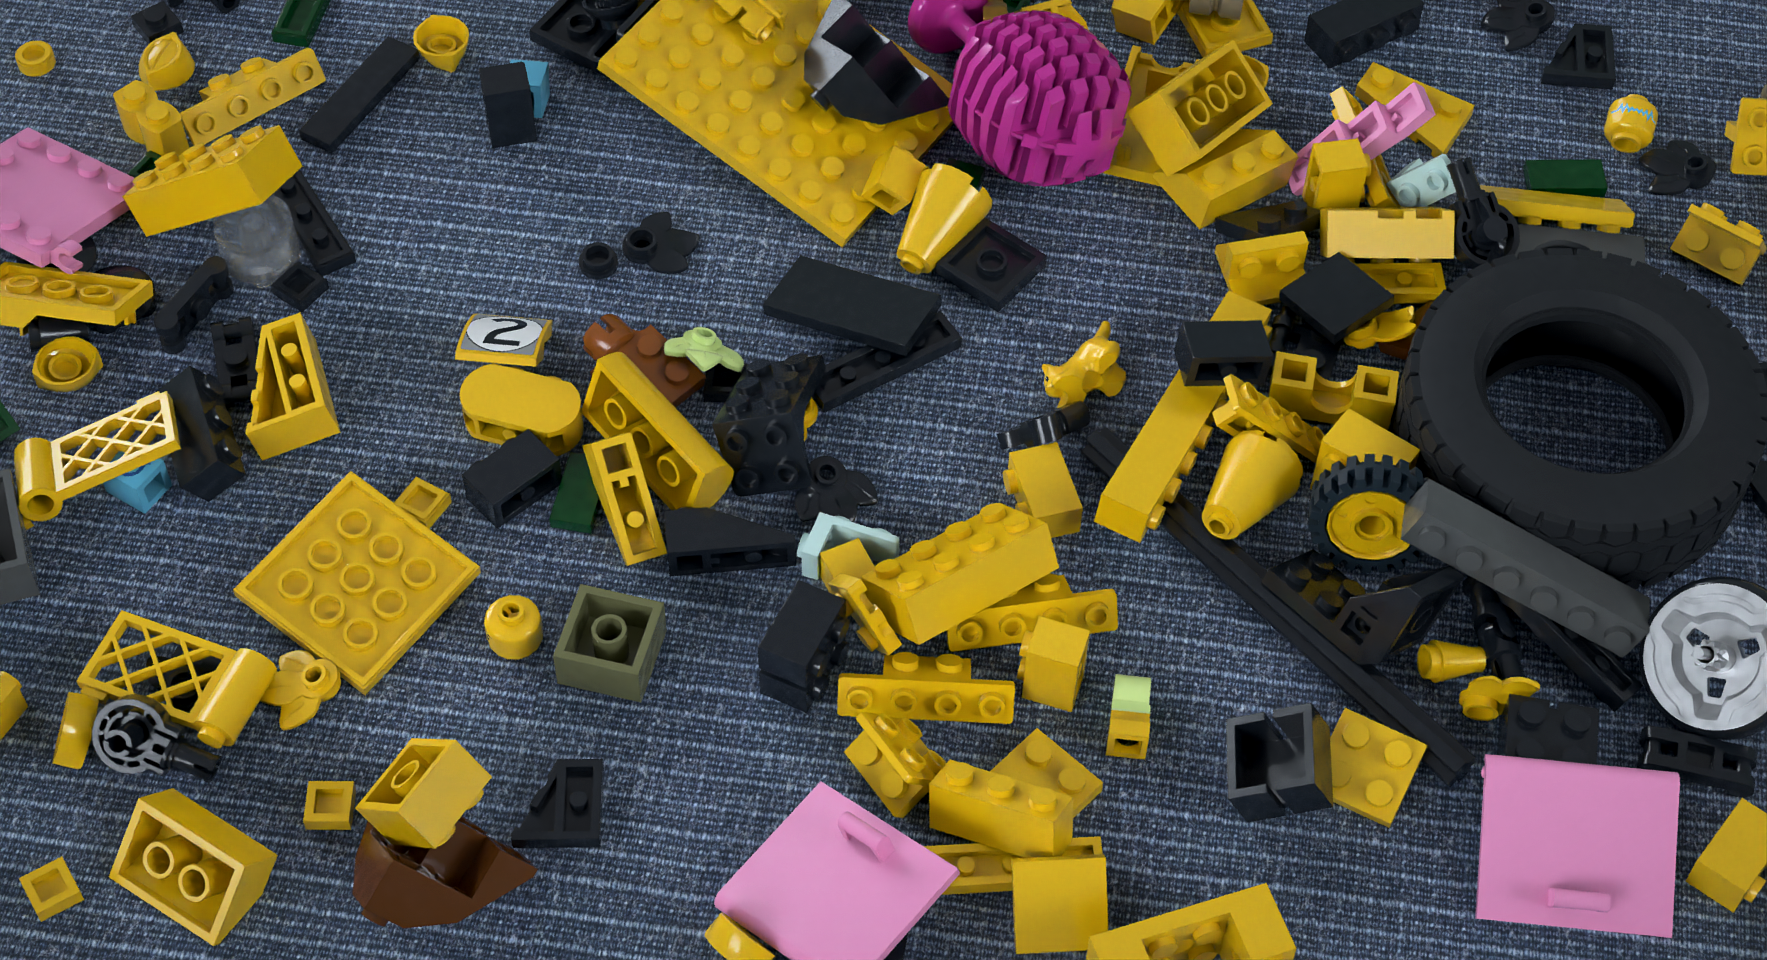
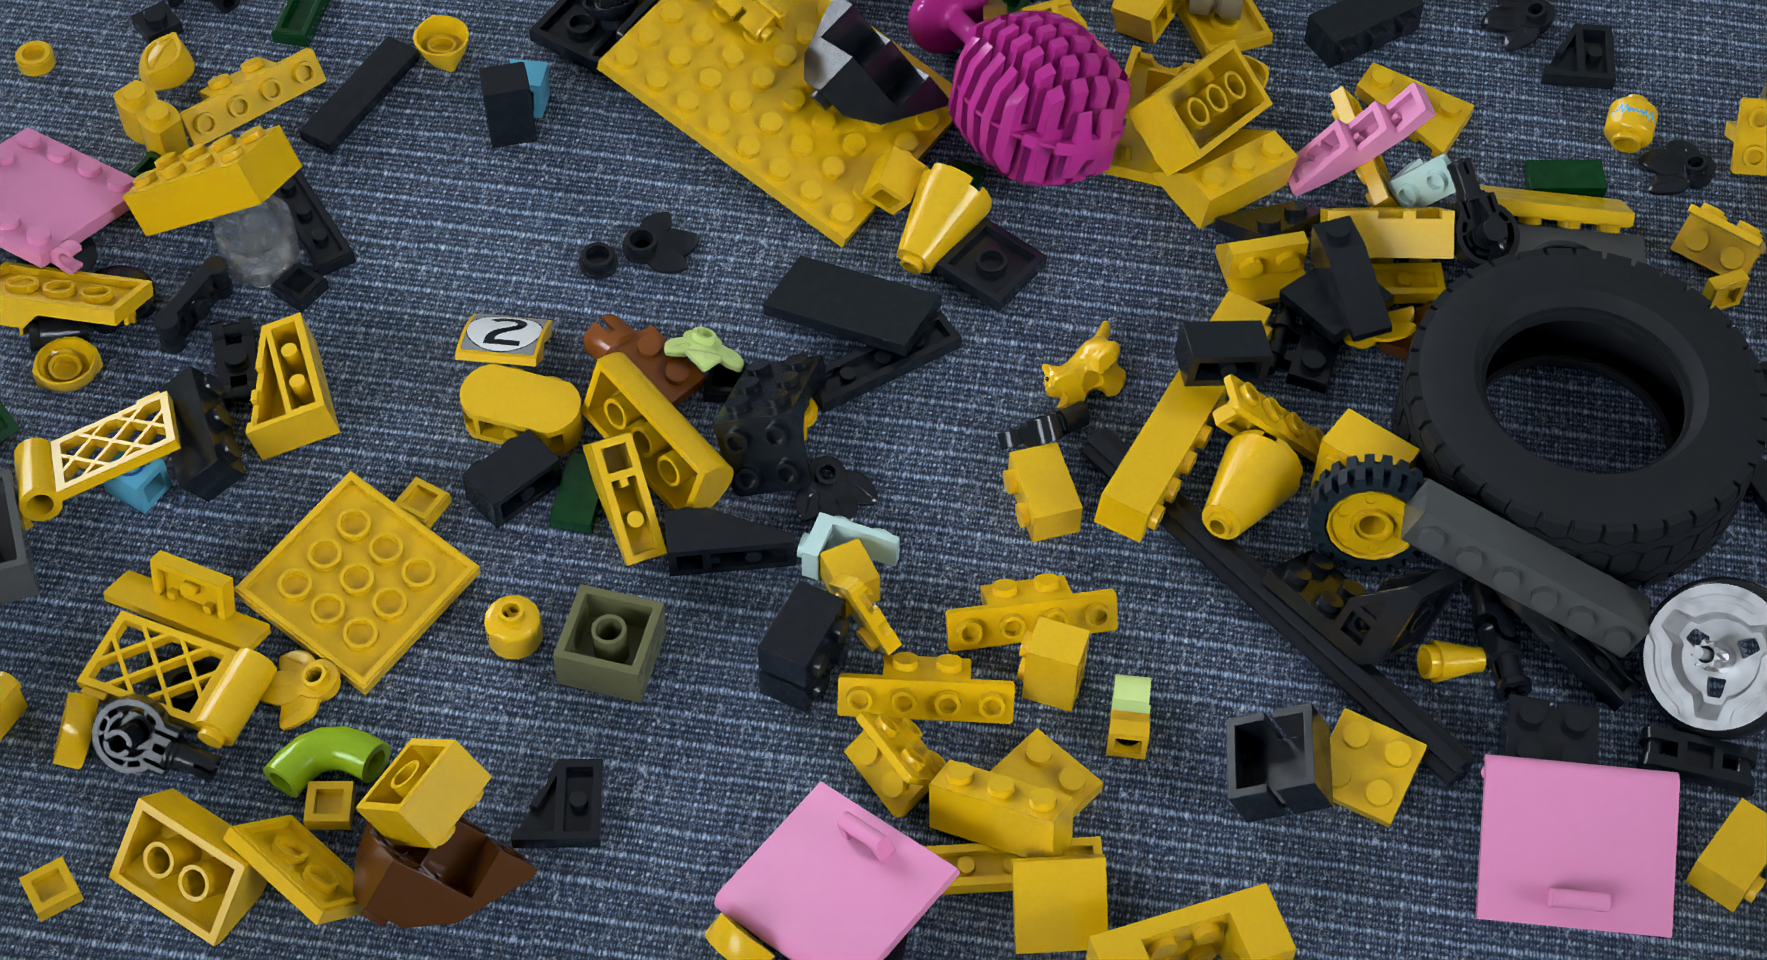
(188, 600): none -> yellow bracket
(297, 867): none -> yellow tile
(327, 750): none -> lime cylinder
(961, 571): yellow brick -> none
(1313, 398): yellow arch -> none
(1336, 175): yellow brick -> none
(1349, 277): none -> black slope
(1488, 695): yellow plate -> none
(1726, 289): none -> yellow tile

